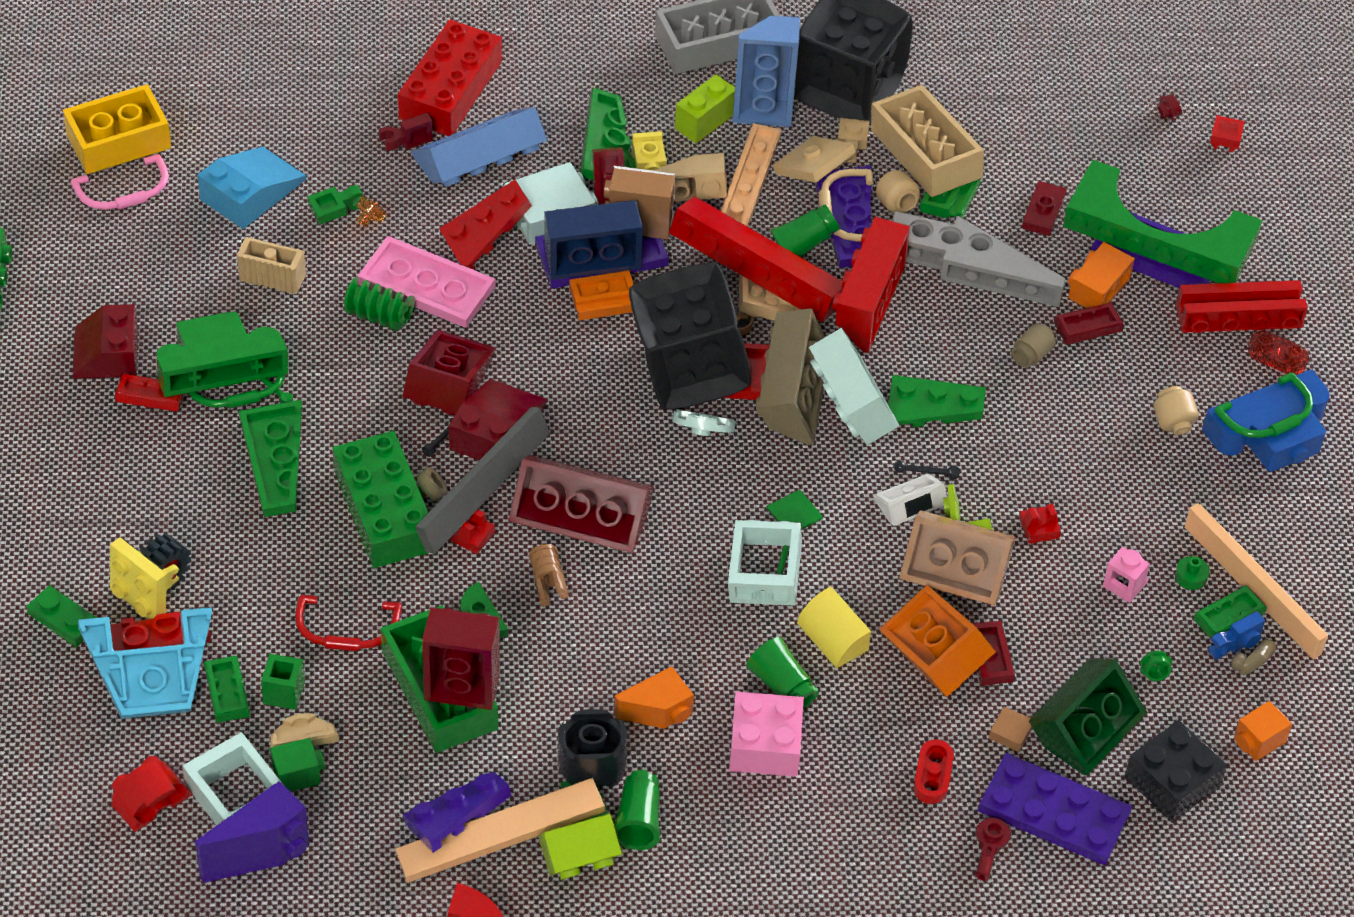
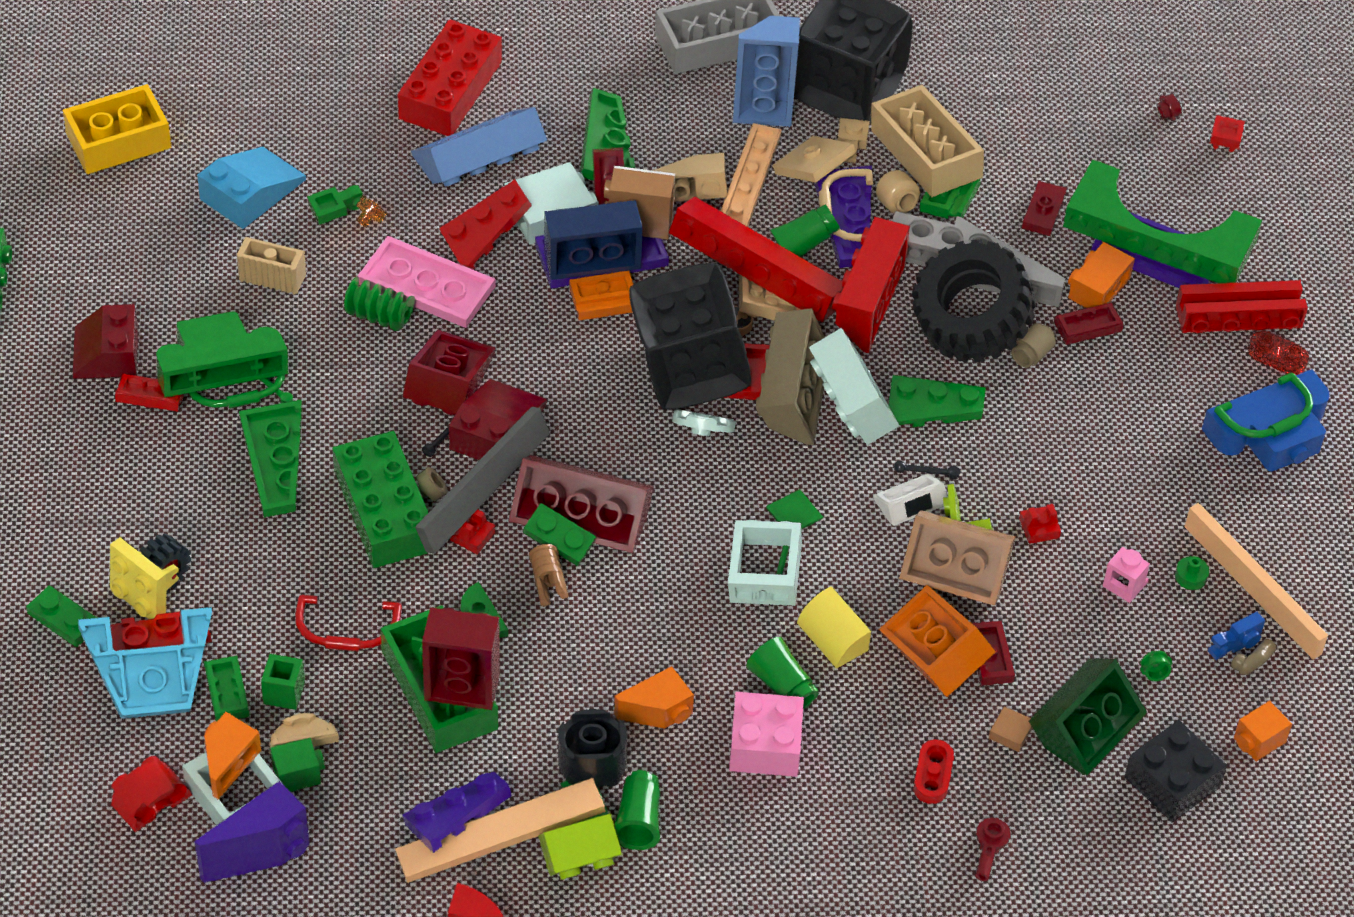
(127, 200): bright pink piece -> none
(229, 750): none -> orange slope
(411, 133): dark red plate -> none
(554, 529): none -> green plate
(648, 150): light yellow brick -> none
(705, 109): lime brick -> none
(969, 266): none -> black tyre
(1055, 808): dark purple plate -> none
(1176, 410): tan head -> none
(1228, 610): green plate -> none

